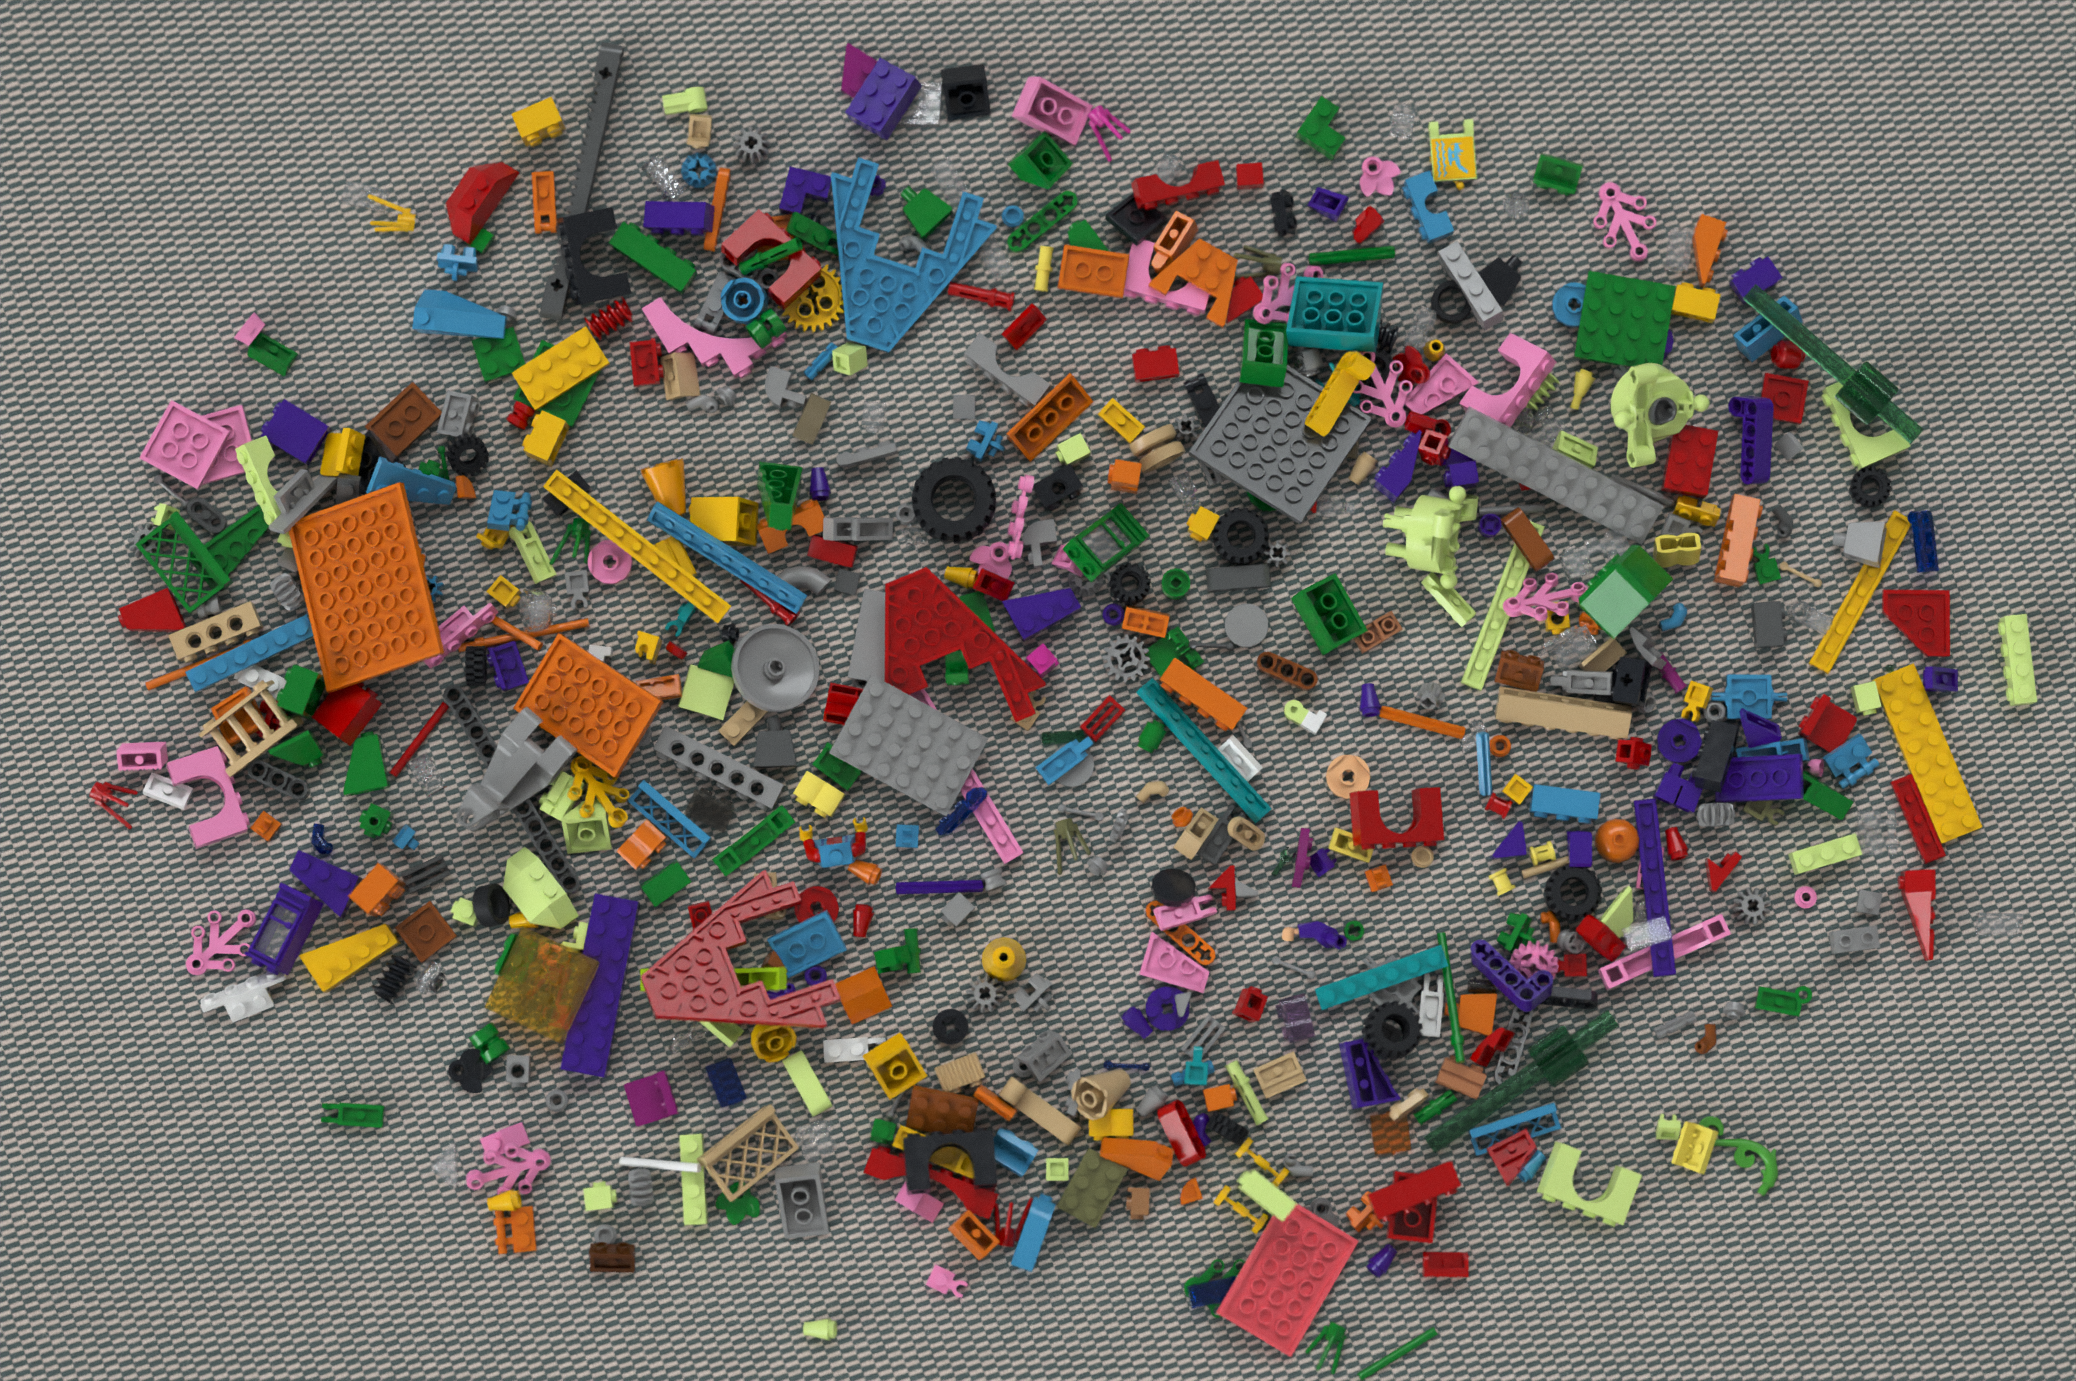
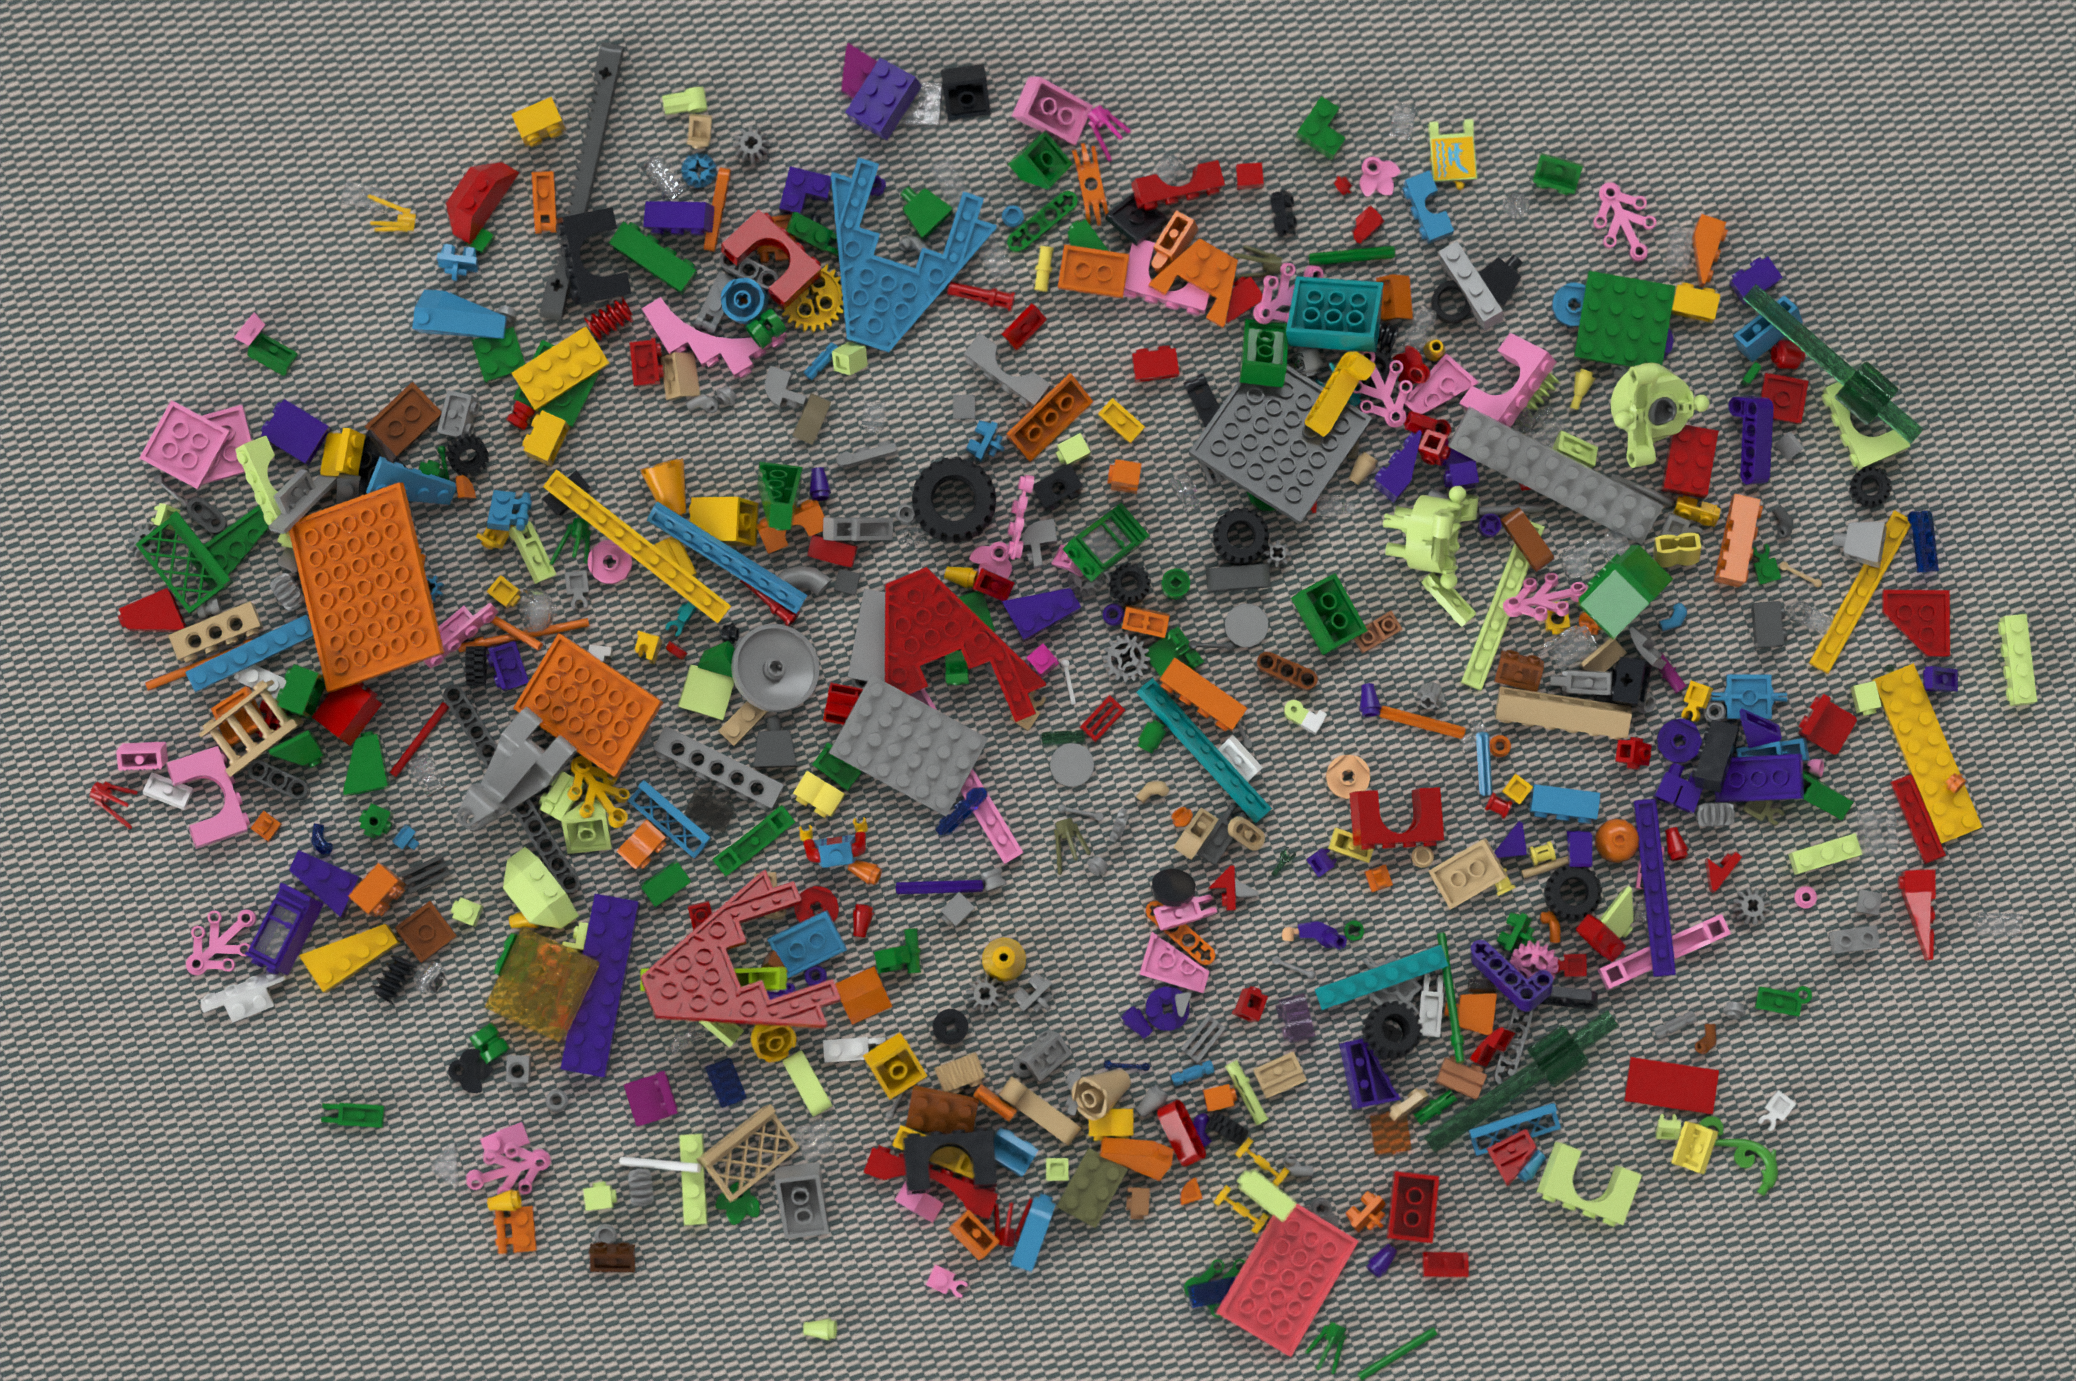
(482, 905): black tyre -> none
(663, 687): orange plate -> none
(770, 256): green pin -> none
(883, 1131): green brick -> none
(907, 836): dark azure tile -> none
(1064, 760): dark azure hinge -> none
(1065, 663): none -> white hinge
(1087, 171): none -> orange piece
(1156, 447): tan wheel -> none
(1186, 433): light grey gear -> none
(1196, 1071): teal plate -> none
(1202, 524): yellow brick -> none
(1302, 861): magenta wing -> none
(1328, 203): dark purple slope -> none
(1343, 185): none -> red plate
(1396, 297): none -> orange panel
(1414, 1190): red brick -> none
(1468, 873): none -> tan plate
(1574, 945): light grey wheel -> none
(1646, 933): clear slope -> none
(1671, 1085): none -> red tile
(1750, 375): none -> green tile
(1778, 1107): none -> white plate
(1846, 756): dark azure plate -> none
(1955, 782): none -> orange plate

